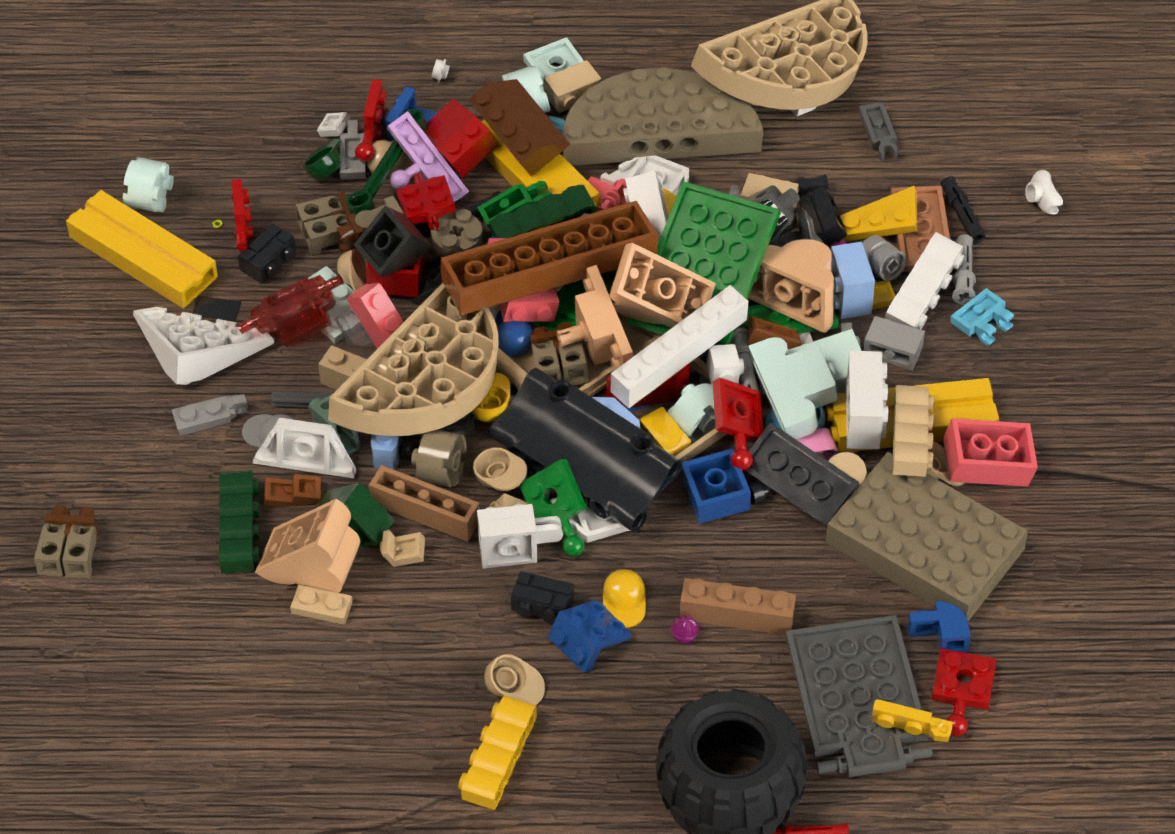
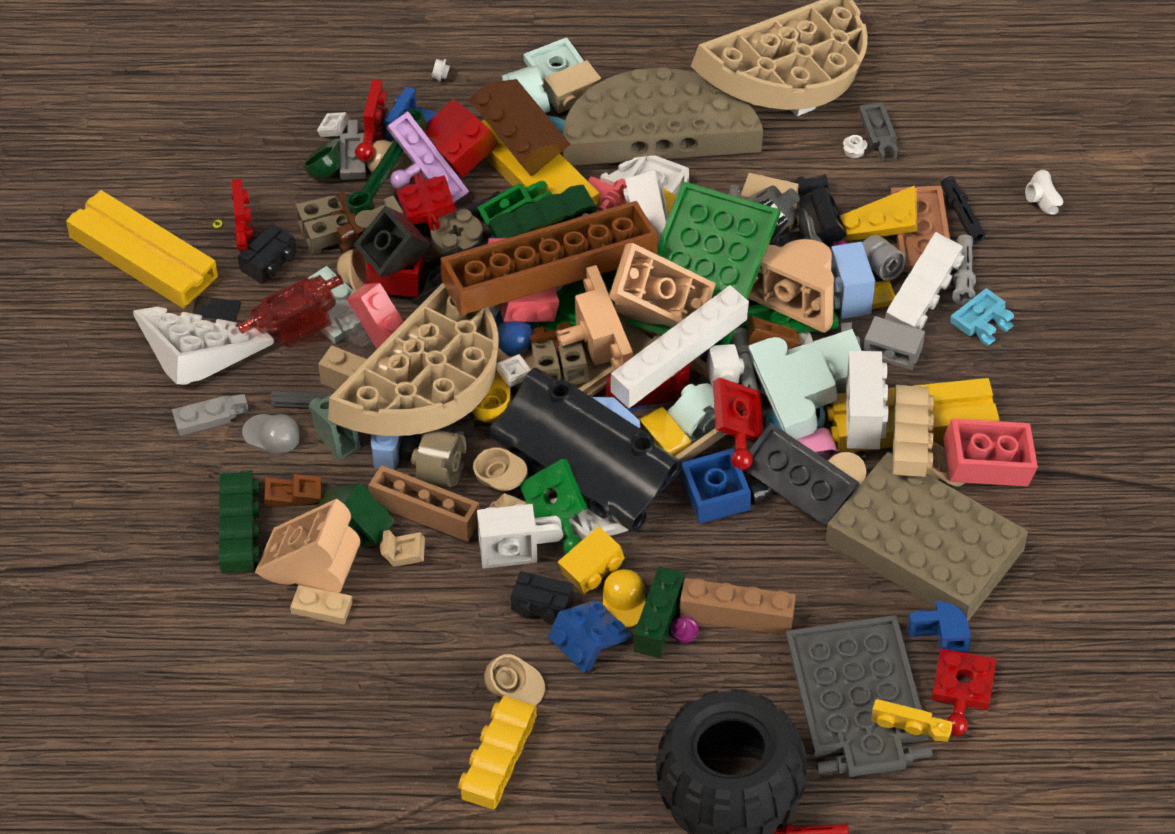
(67, 543): dark tan hips -> none
(147, 184): light aqua brick -> none
(305, 448): white wing -> none
(513, 370): none -> white tile
(591, 560): none -> yellow brick
(659, 612): none -> dark green brick
(854, 146): none -> white plate

